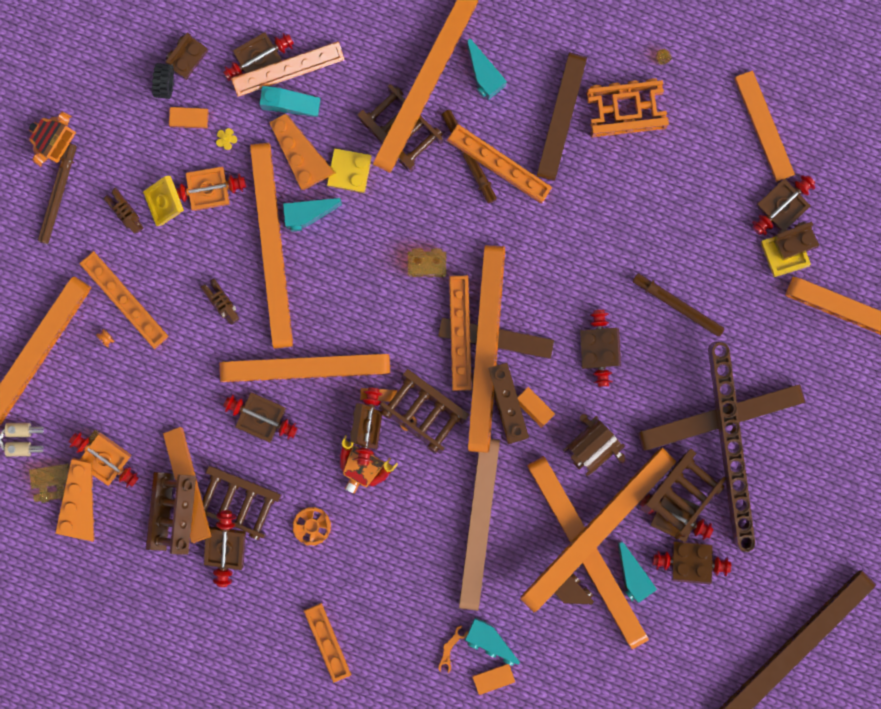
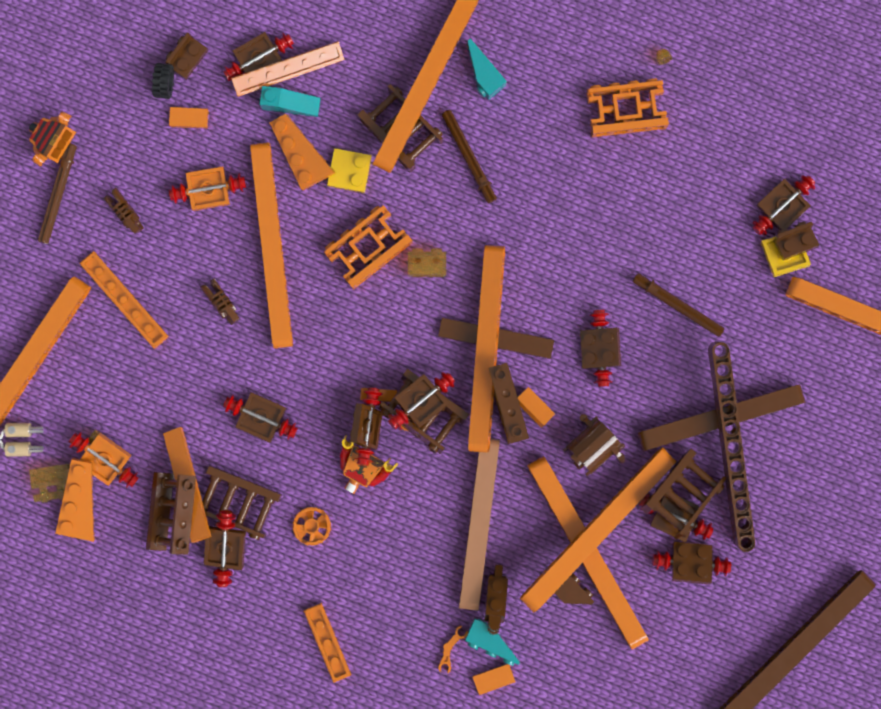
(105, 337): orange bush -> none
(163, 201): yellow plate -> none
(226, 138): yellow plant -> none
(302, 214): teal slope -> none
(304, 368): orange beam -> none
(378, 259): none -> orange fence
(421, 401): none -> reddish brown plate
(460, 333): orange tile -> none
(496, 600): none -> reddish brown hinge
(499, 163): orange tile -> none
(561, 116): reddish brown beam -> none
(634, 577): teal slope -> none
(764, 126): orange tile -> none

